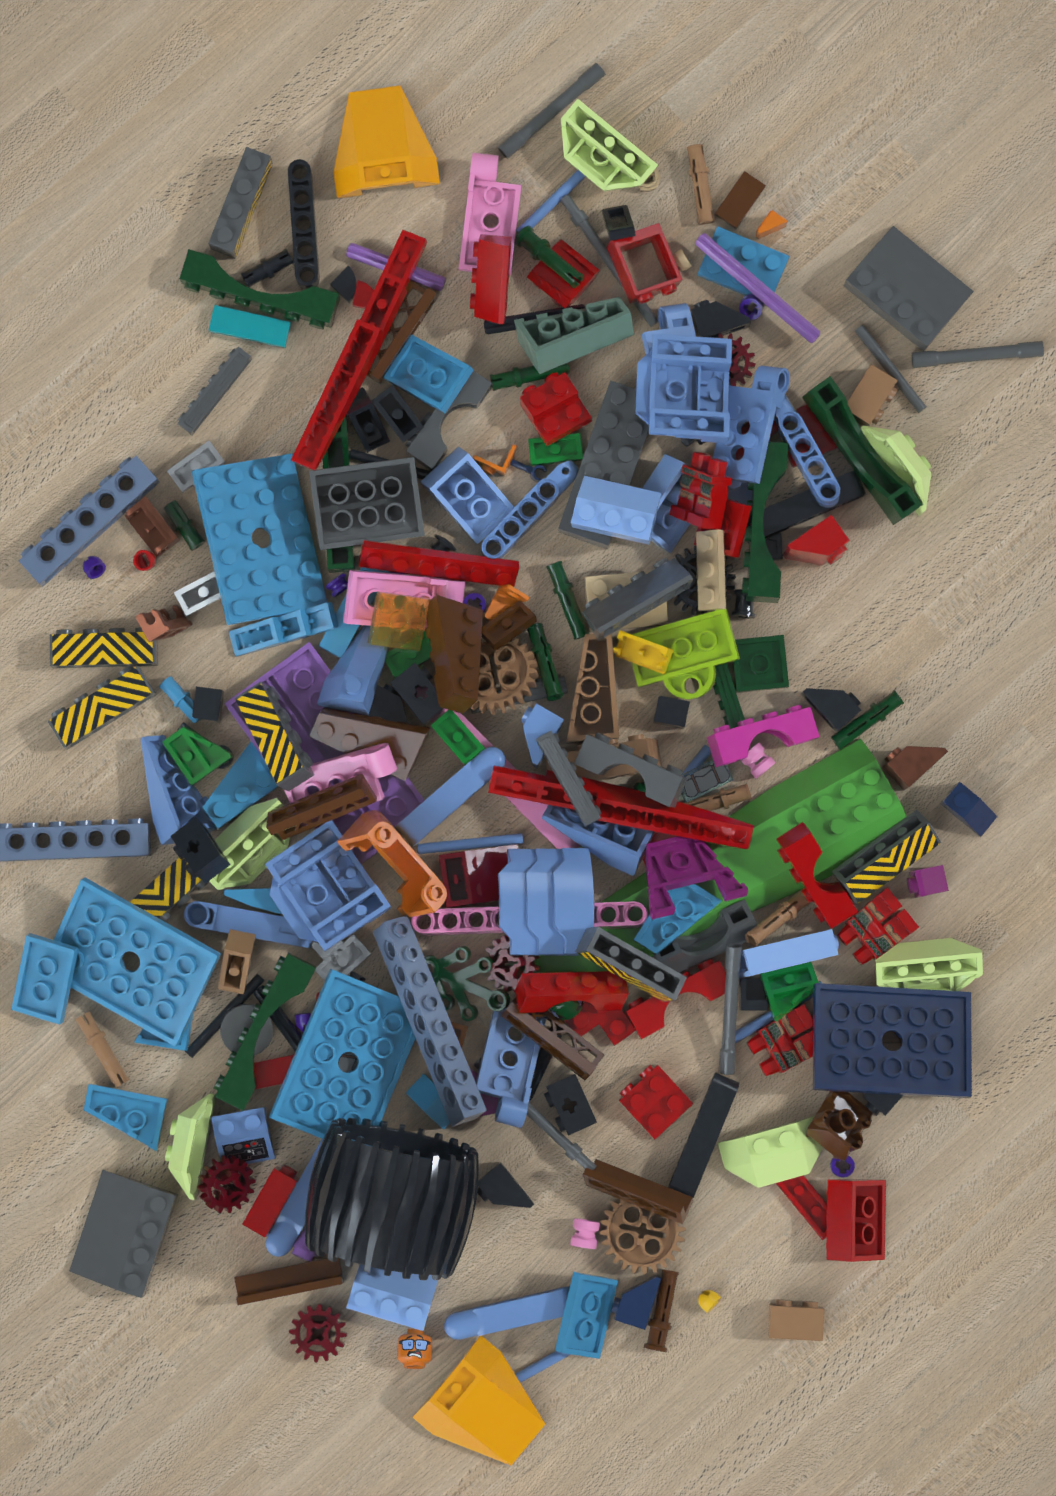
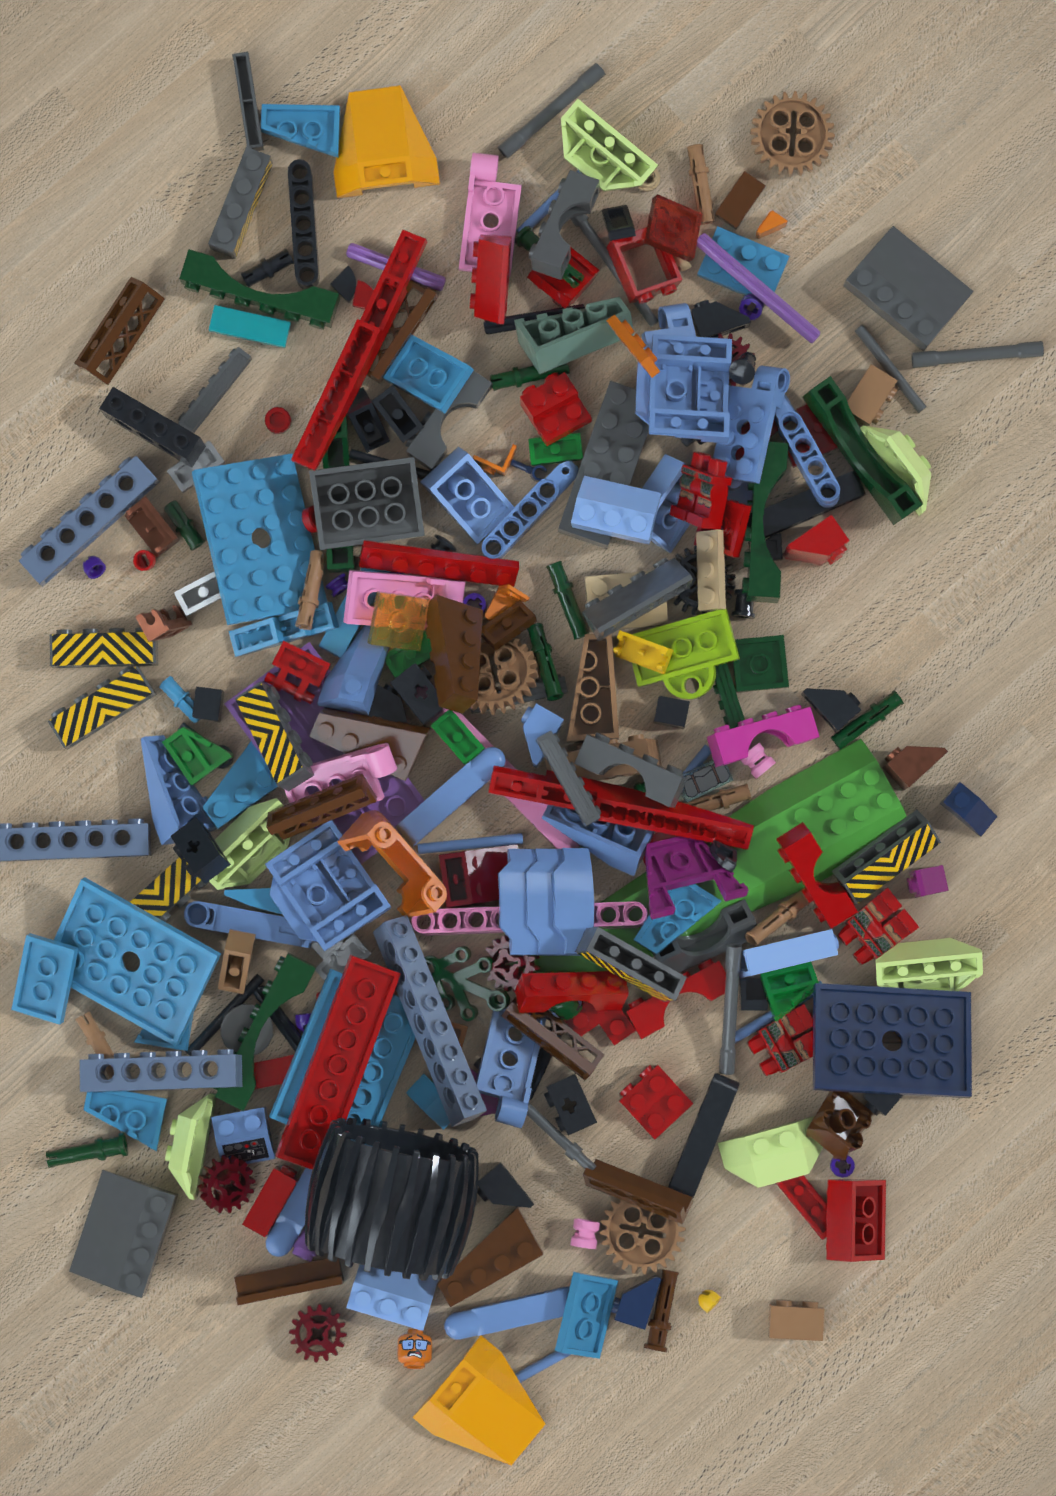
(94, 1079): none -> sand blue brick
(99, 1149): none -> dark green pin
(112, 326): none -> reddish brown fence
(152, 427): none -> black brick
(248, 101): none -> dark grey piece
(277, 420): none -> red tile
(300, 664): none -> red plate
(304, 125): none -> dark azure wing
(309, 519): none -> red tile
(309, 599): none -> medium nougat pin
(338, 1058): none -> red plate
(494, 1257): none -> reddish brown wedge
(576, 198): none -> dark grey arch
(634, 345): none -> orange plate
(673, 228): none -> clear red plate
(724, 855): none -> black tile
(743, 370): none -> black pin
(814, 135): none -> medium nougat gear

